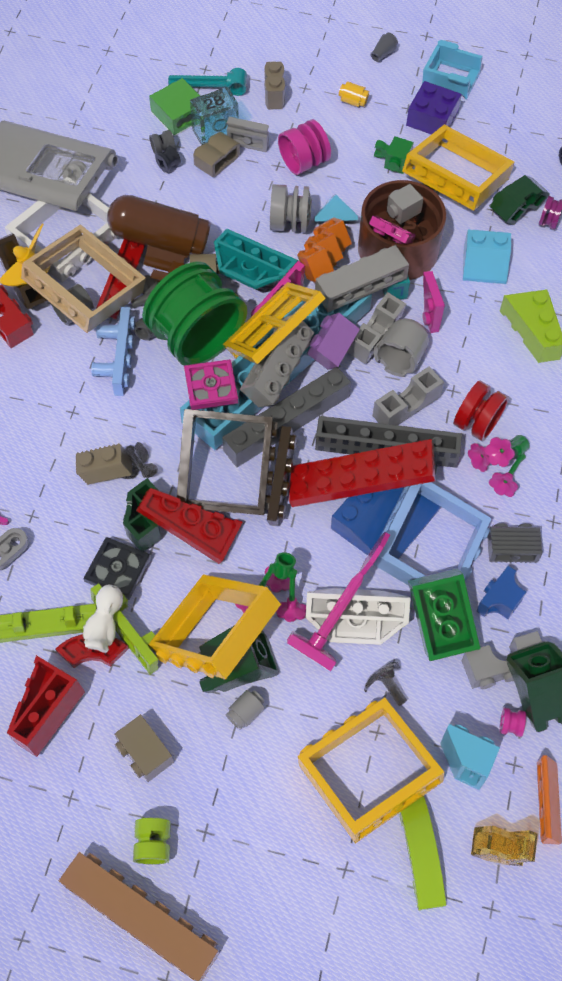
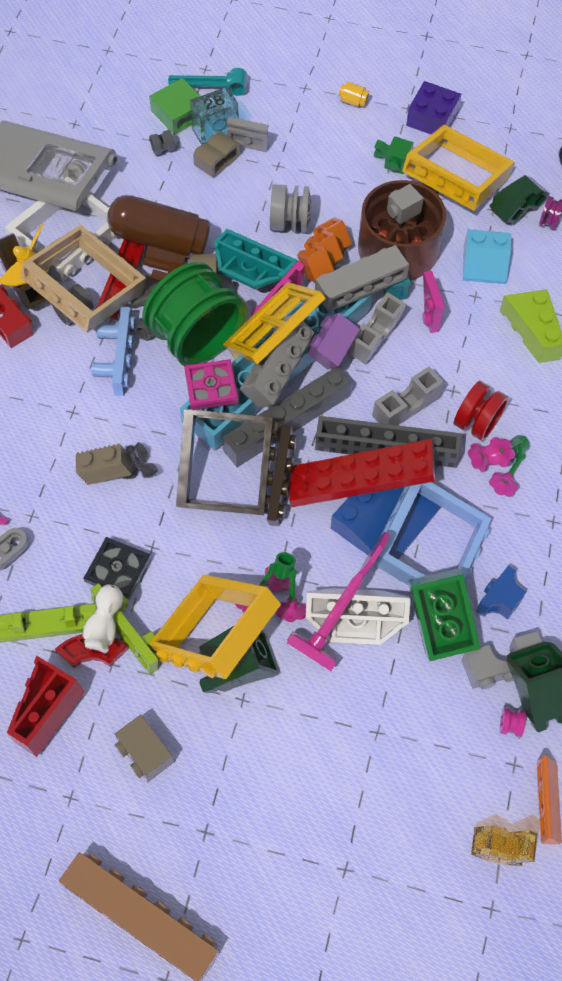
(138, 527): dark green brick -> none
(151, 851): lime wheel -> none
(168, 159): black wheel -> none
(199, 528): red wing -> none
(245, 709): light grey brick -> none
(274, 85): dark tan brick -> none
(304, 146): dark pink wheel -> none
(335, 208): medium azure slope -> none
(384, 227): dark pink wing -> none
(385, 45): dark grey cone -> none
(385, 675): clear smoke plant -> none
(395, 803): yellow window -> none
(402, 347): light grey cylinder -> none
(423, 856): lime slope -> none
(449, 54): medium azure piece -> none
(468, 755): medium azure slope -> none
(514, 543): dark grey brick -> none

